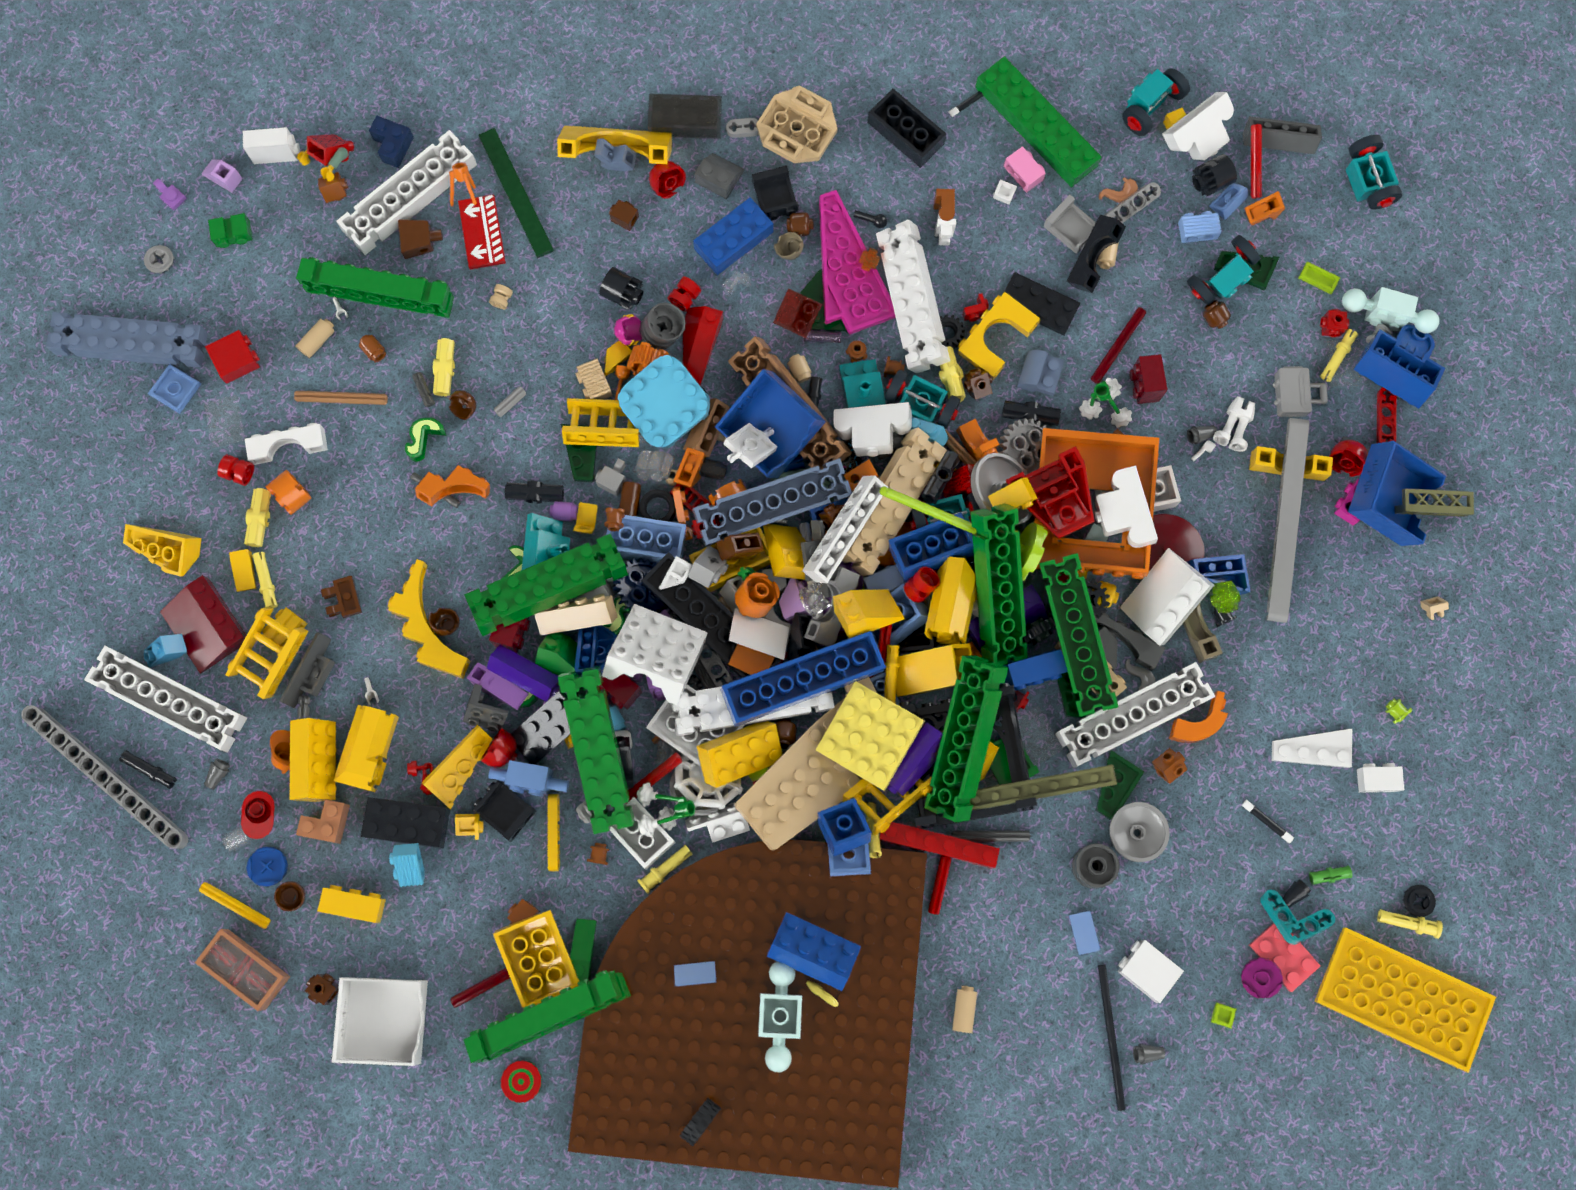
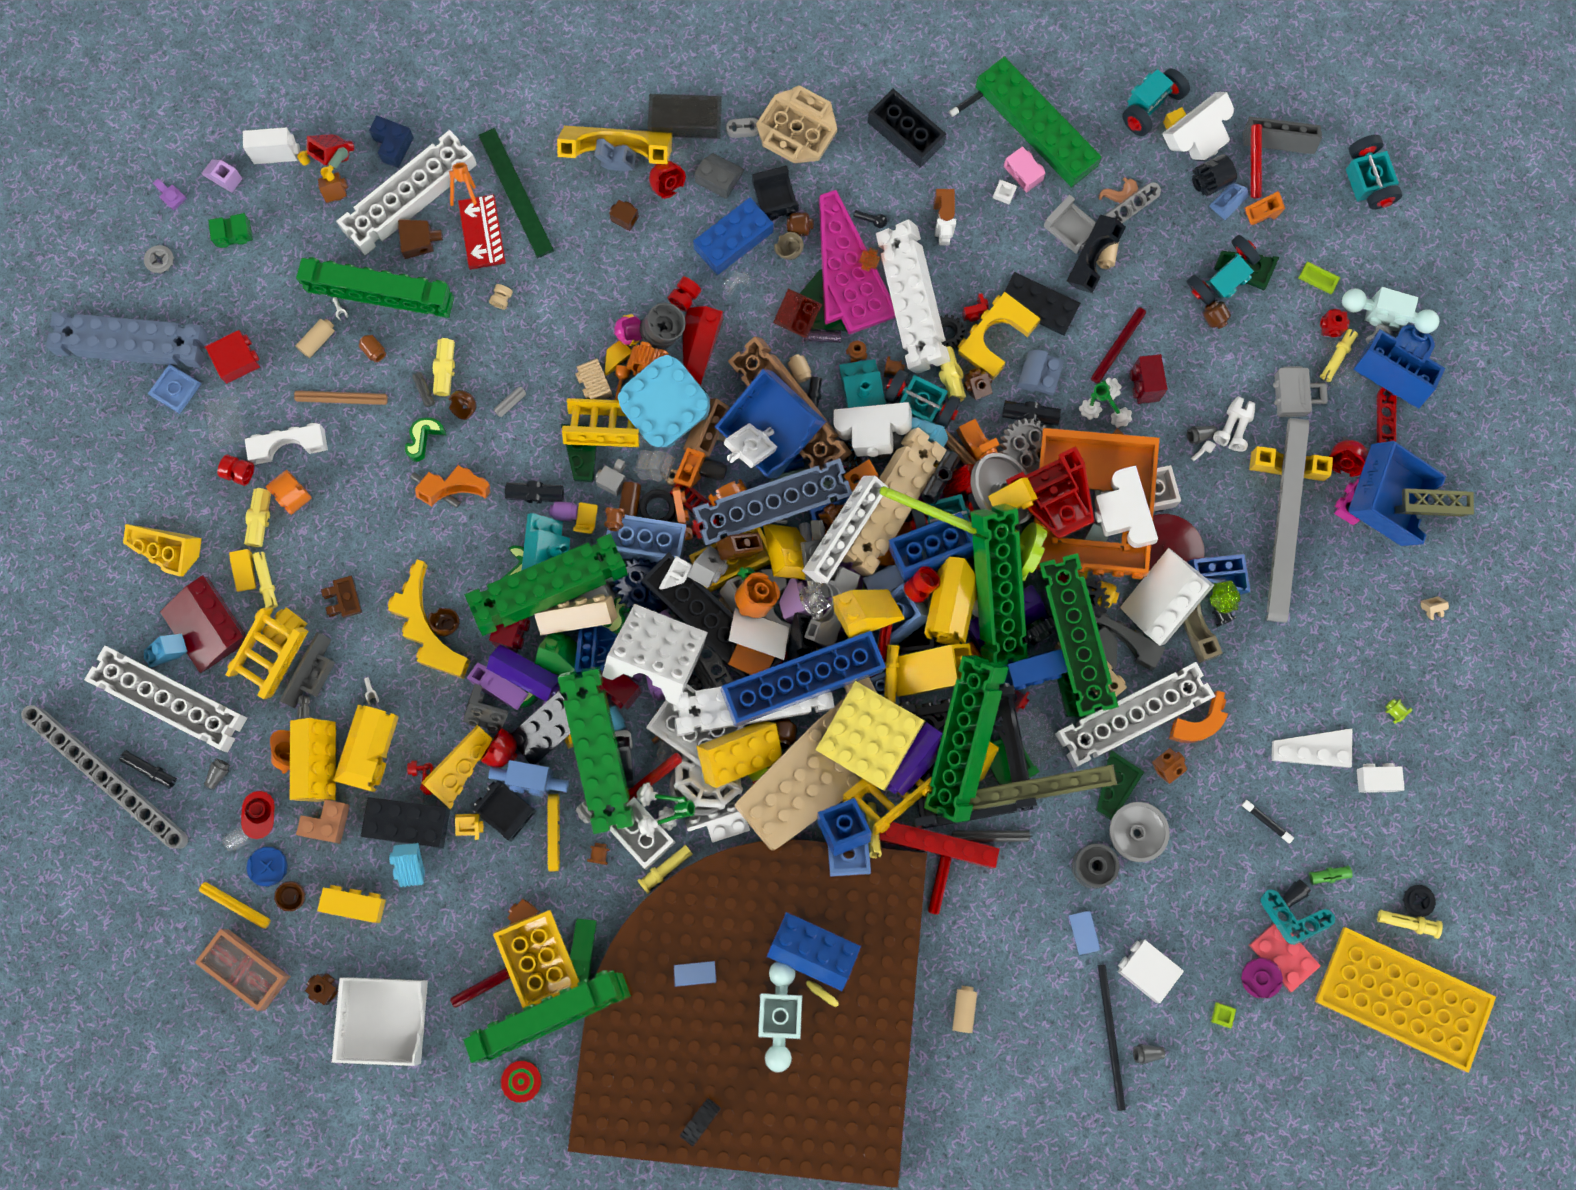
(621, 288): black gear -> none
(1145, 675): light grey piece -> none
(1199, 227): light blue brick -> none

